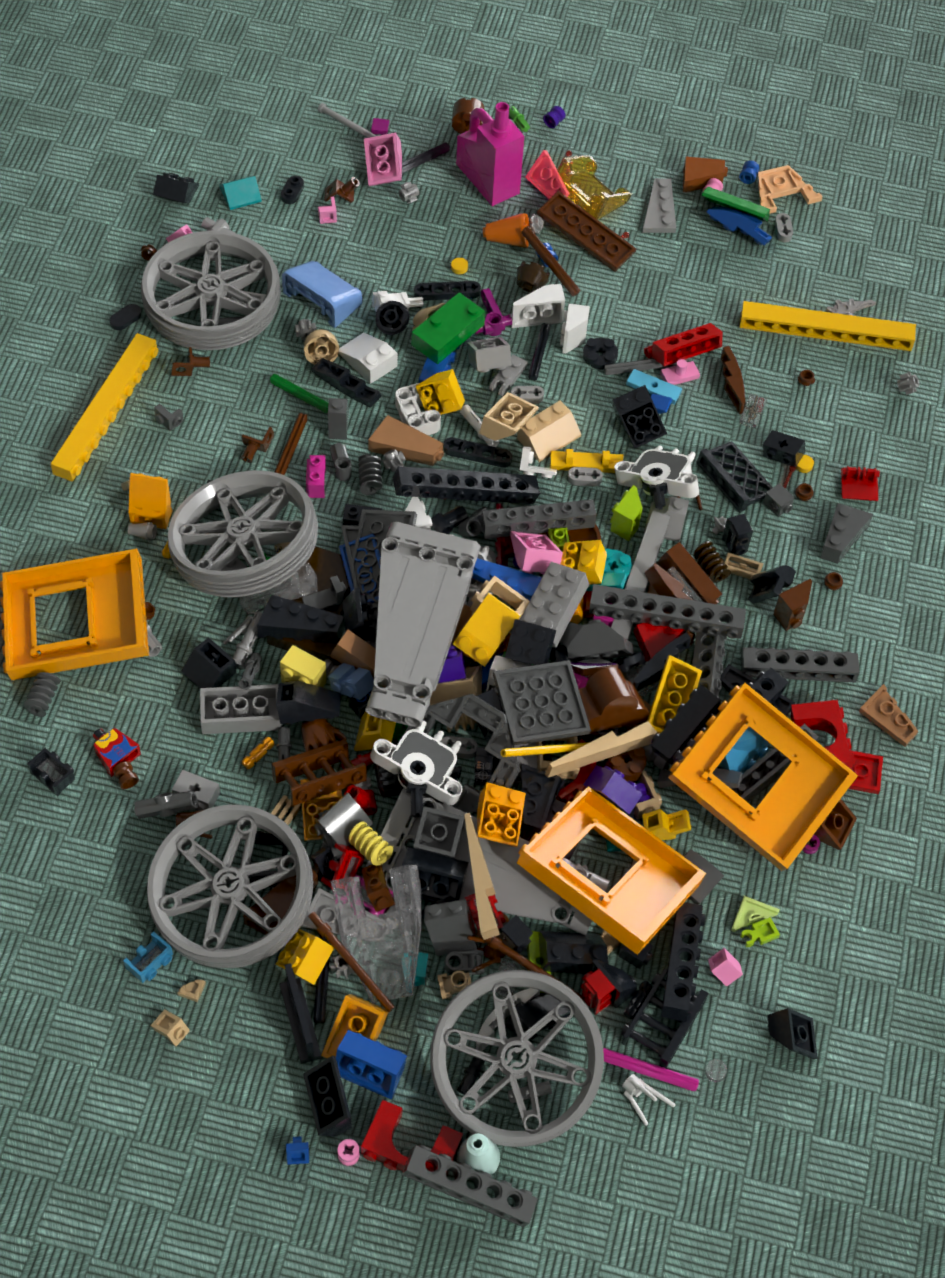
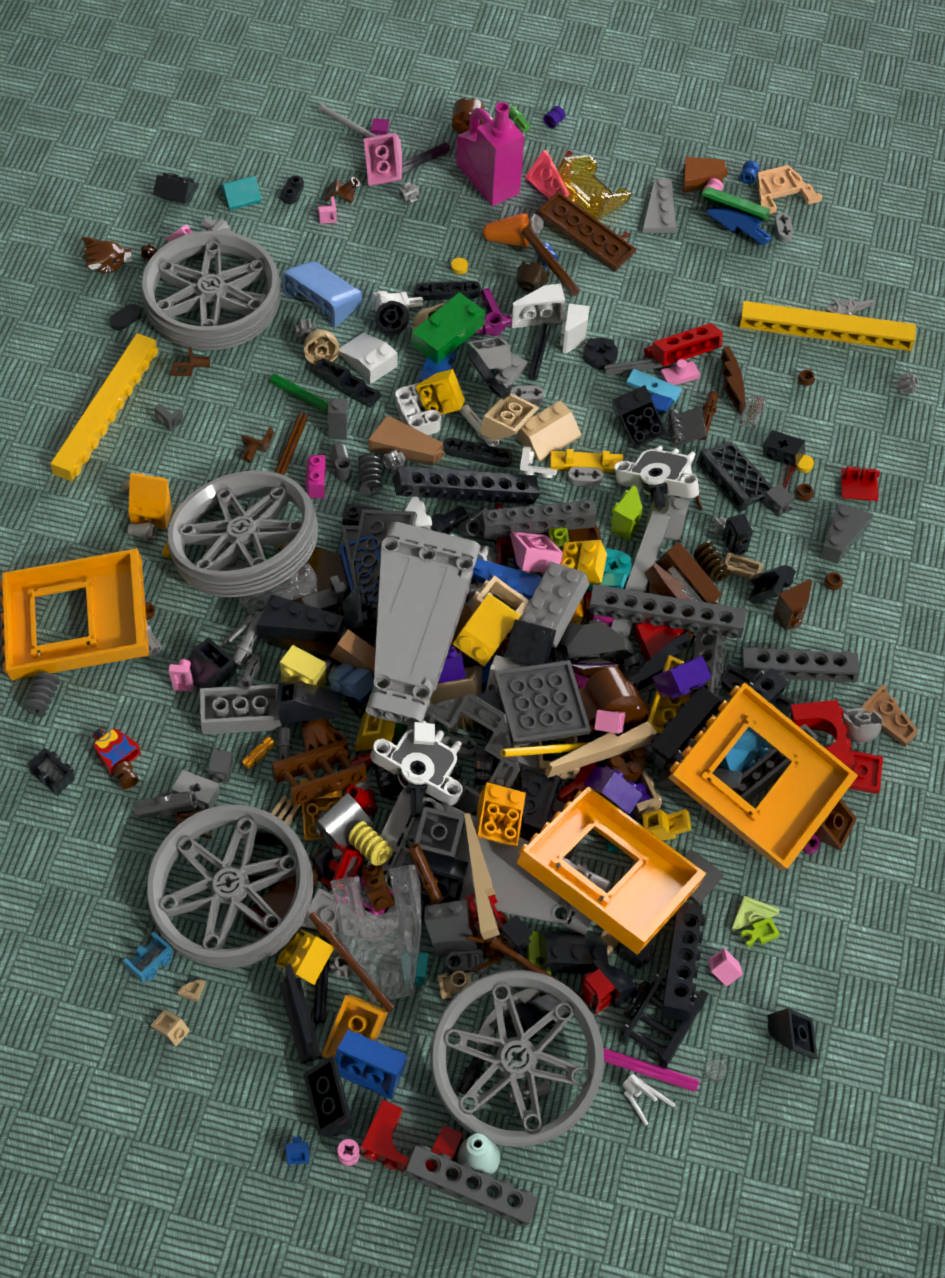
(102, 253): none -> reddish brown piece
(181, 676): none -> bright pink tile
(220, 766): none -> dark grey brick
(423, 733): none -> white tile
(429, 881): none -> reddish brown pin
(494, 384): none -> black beam
(610, 721): none -> bright pink panel
(682, 678): none -> dark purple brick
(686, 426): none -> dark grey hinge
(709, 409): none -> reddish brown pin
(861, 725): none -> light grey cylinder

